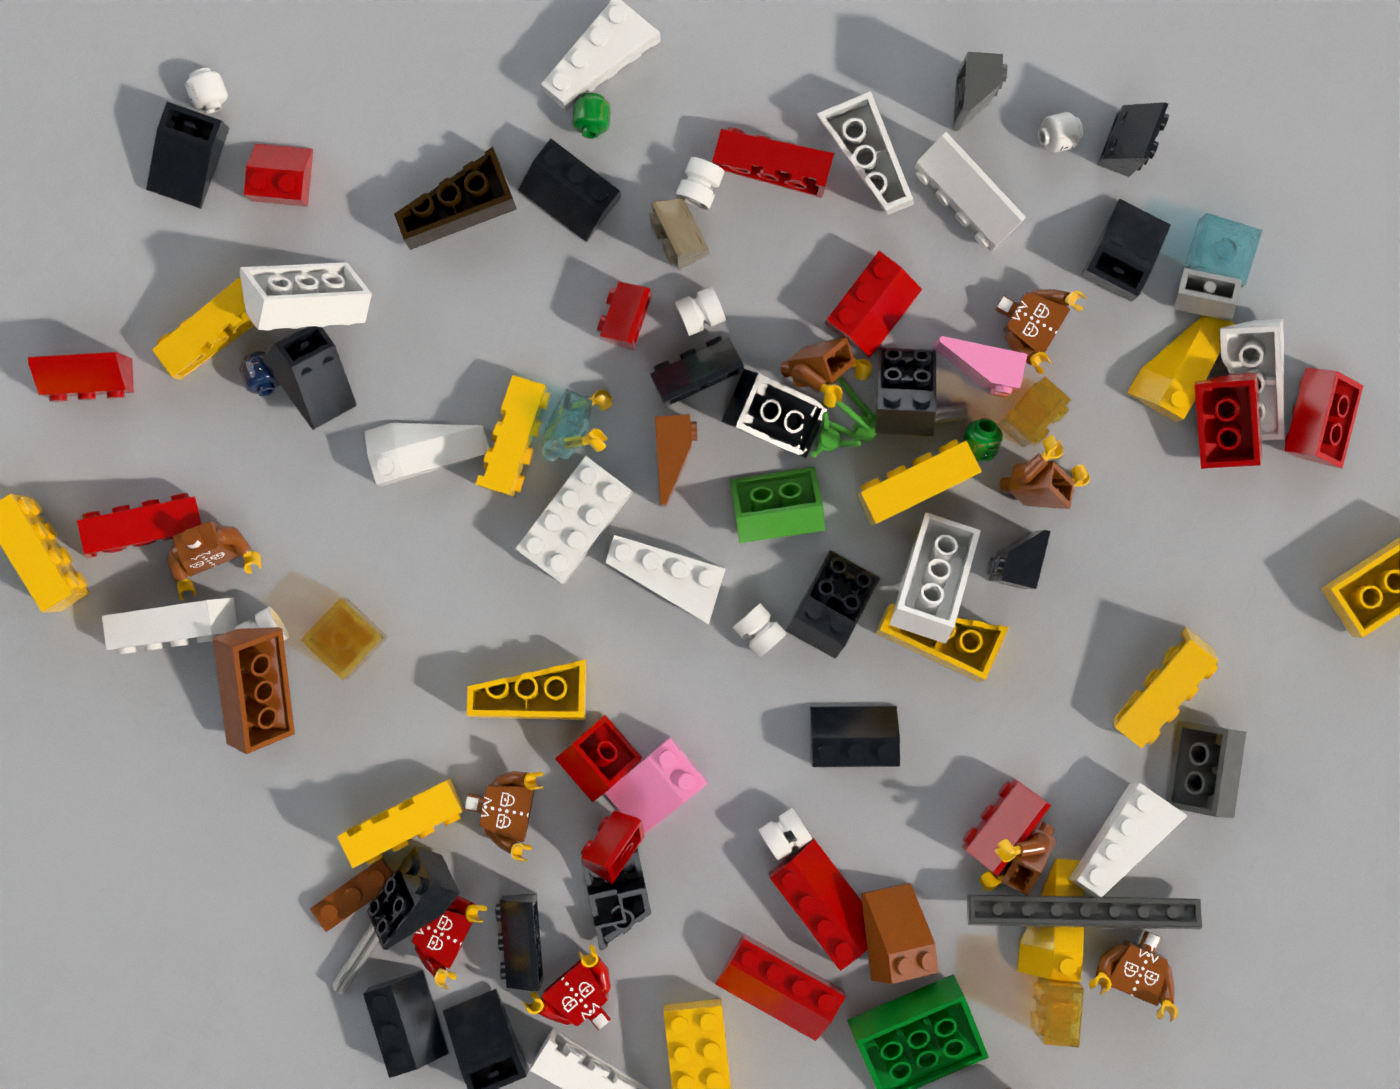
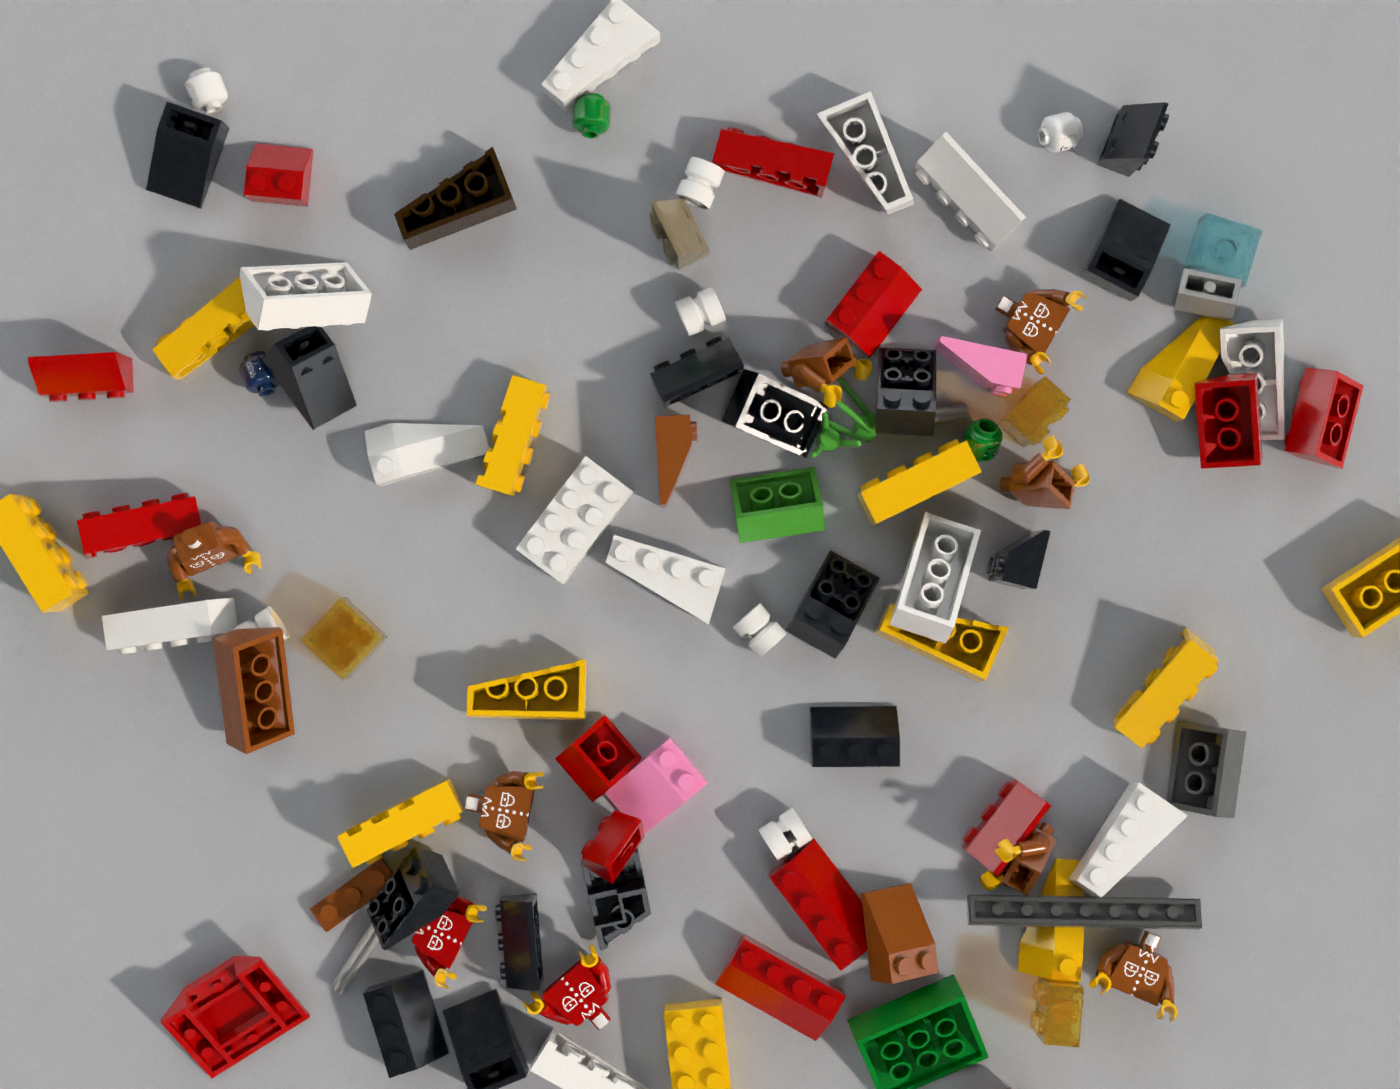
(232, 1013): none -> red slope
(569, 190): black slope -> none
(570, 423): clear light blue torso -> none
(625, 315): red slope -> none
(976, 85): dark grey slope -> none

